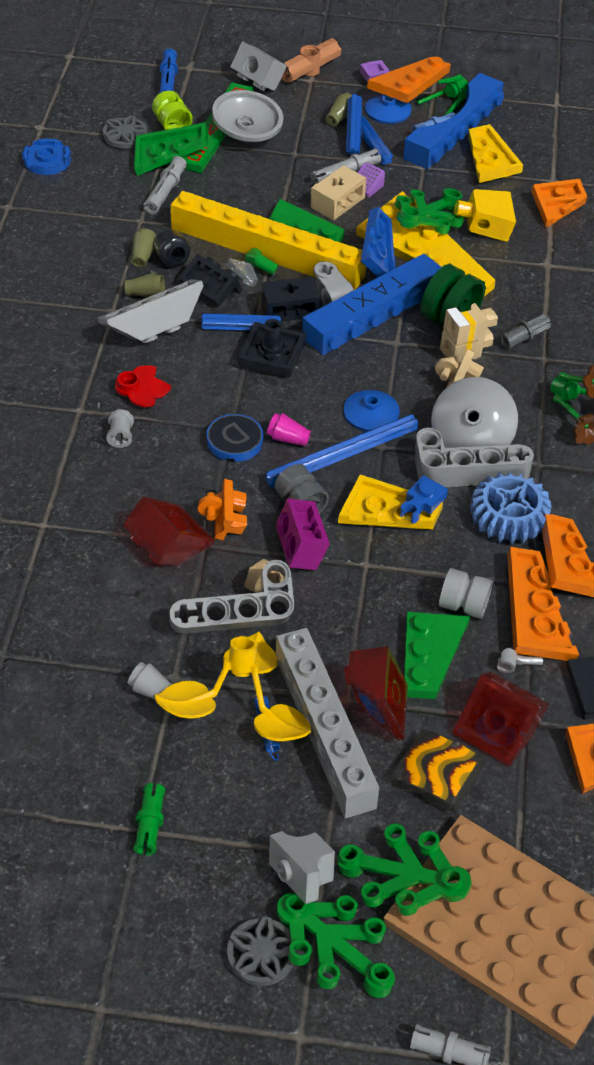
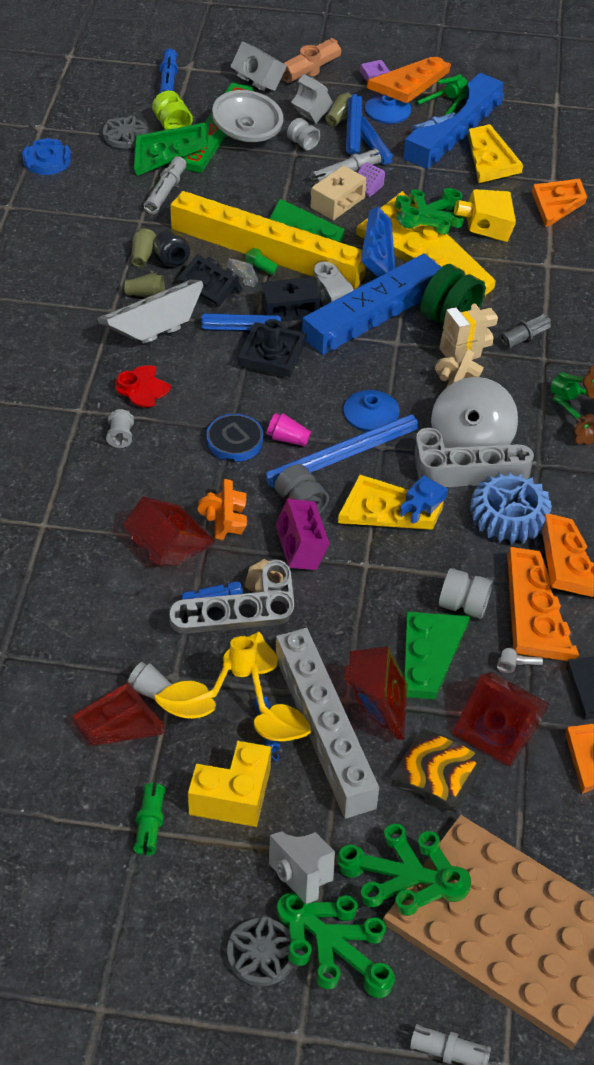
(118, 718): none -> clear red wing
(232, 588): none -> blue axle
(233, 793): none -> yellow brick
(303, 134): none -> light grey wheel
(311, 99): none -> light grey brick

